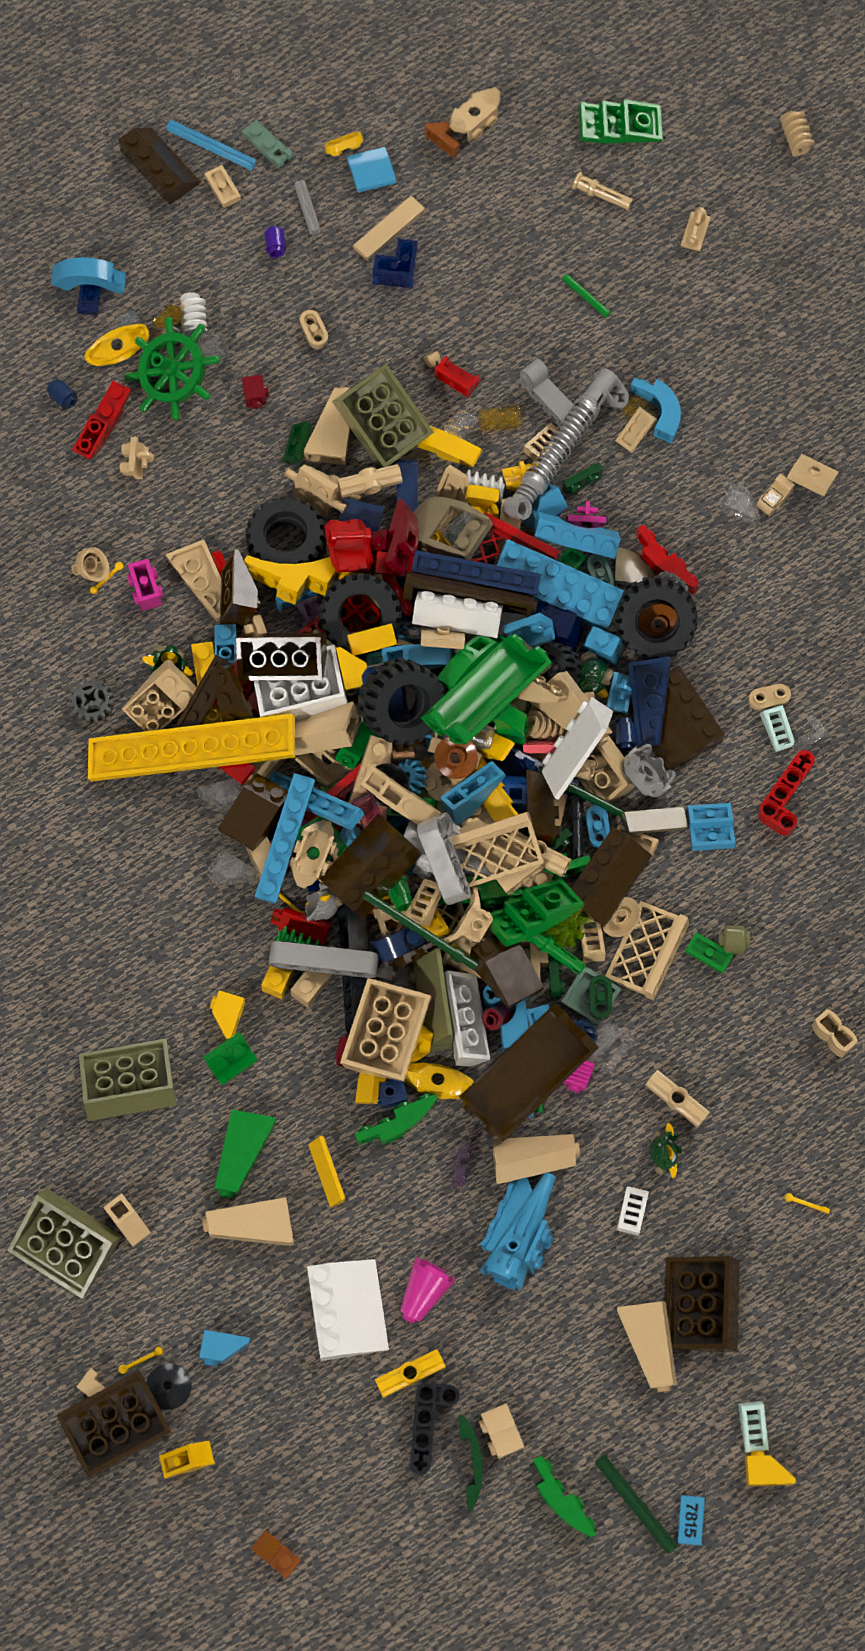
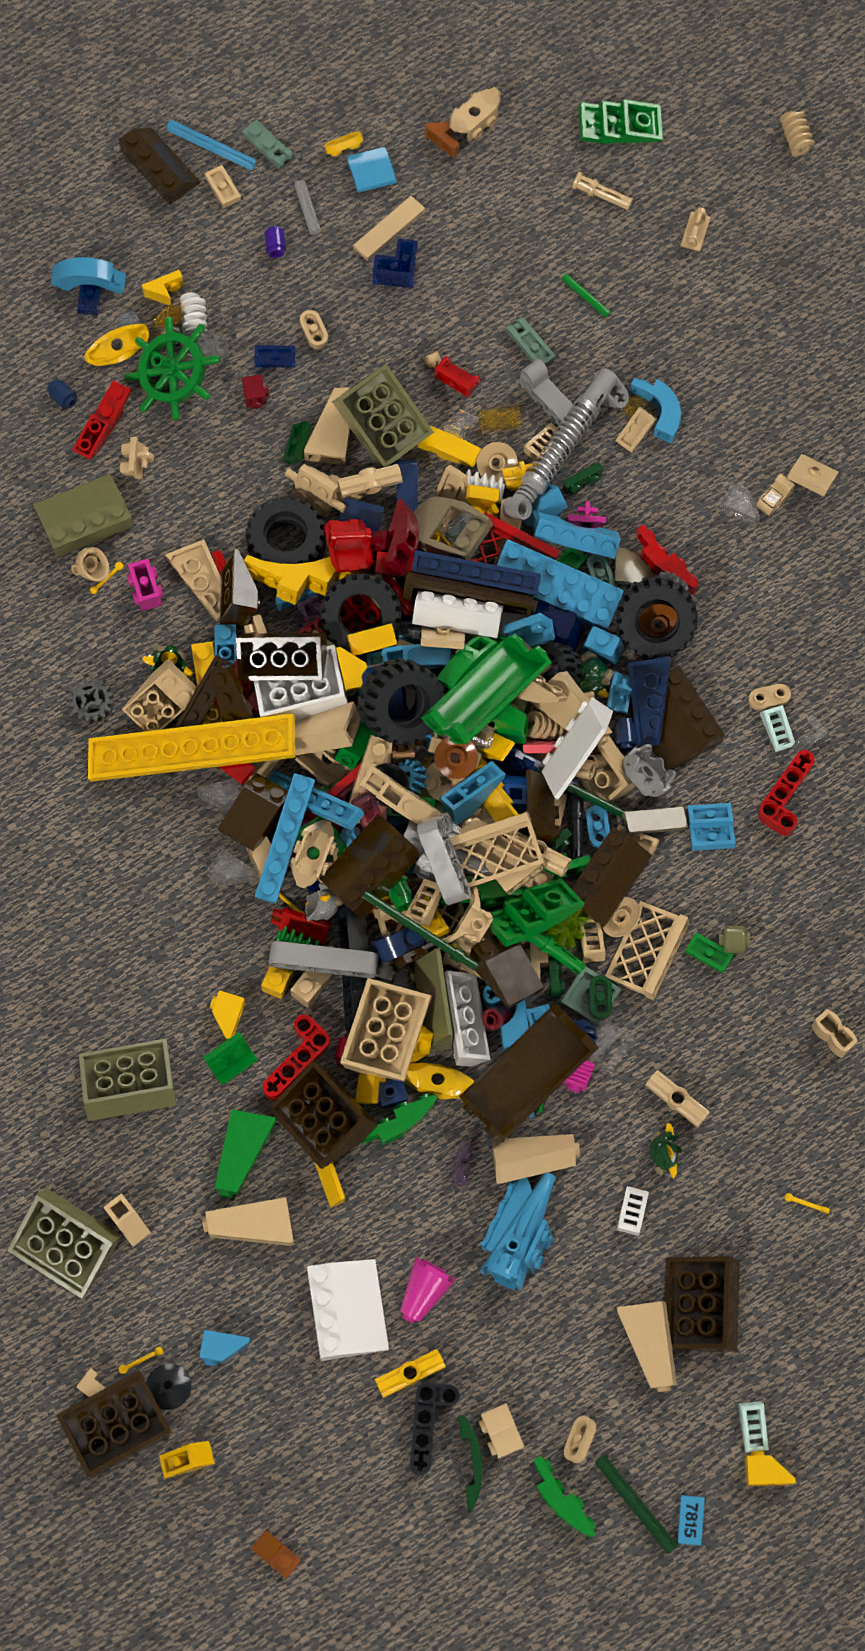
(83, 515): none -> olive slope
(159, 288): none -> yellow slope
(275, 356): none -> clear blue plate
(292, 1062): none -> red beam
(322, 1115): none -> dark brown slope
(502, 451): none -> tan dish
(530, 341): none -> sand green plate
(579, 1439): none -> tan plate

